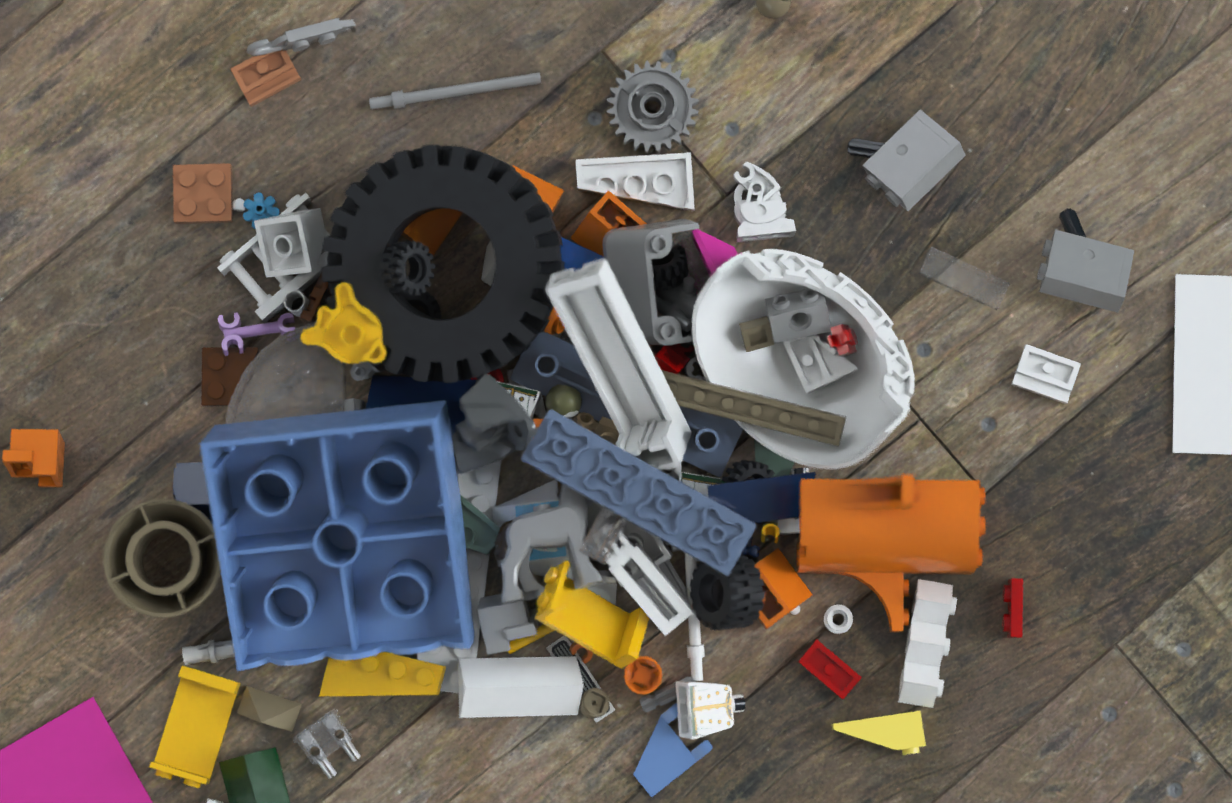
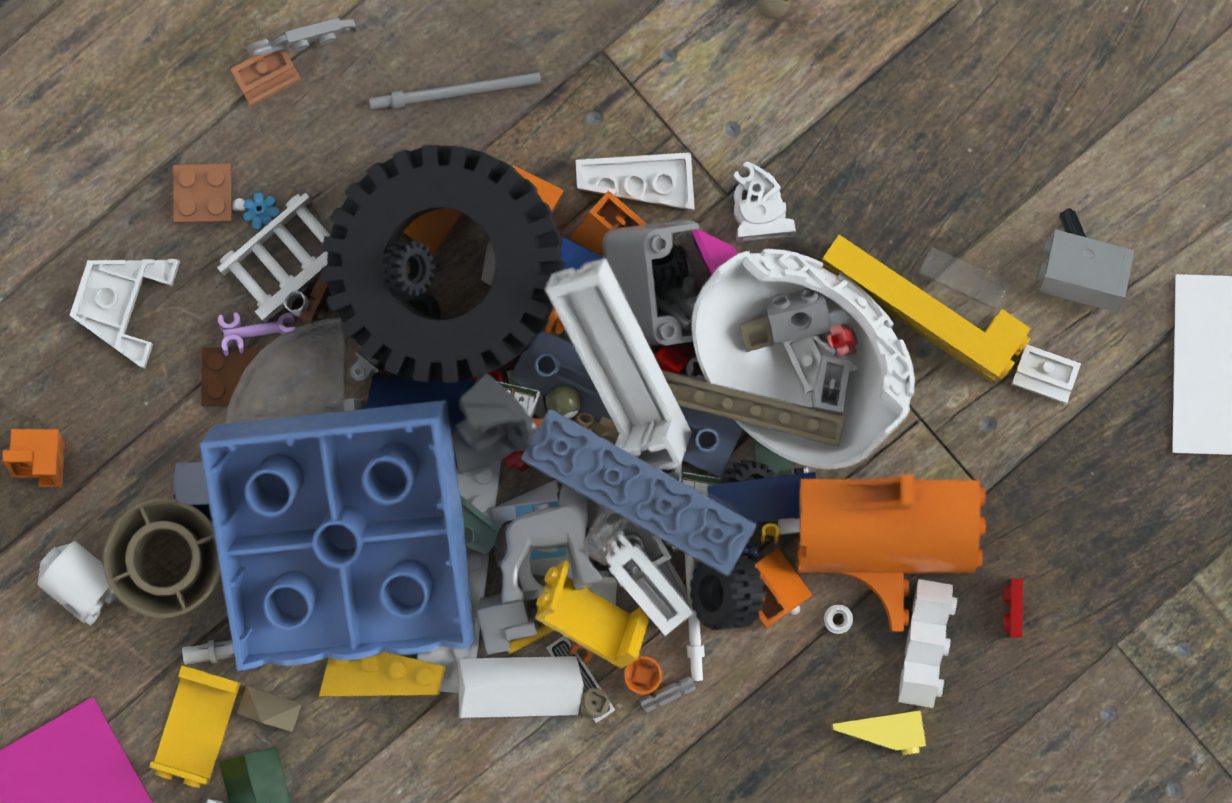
(76, 581): none -> white cylinder
(108, 298): none -> white wing
(291, 242): white slope -> none
(322, 735): clear piece -> none
(348, 331): yellow tile -> none
(514, 459): none -> red plate
(658, 86): light grey gear -> none
(666, 755): medium blue flag -> none
(705, 708): white torso -> none
(829, 669): red plate -> none
(830, 385): none -> light grey slope
(909, 160): light grey piece -> none
(983, 352): none -> yellow brick

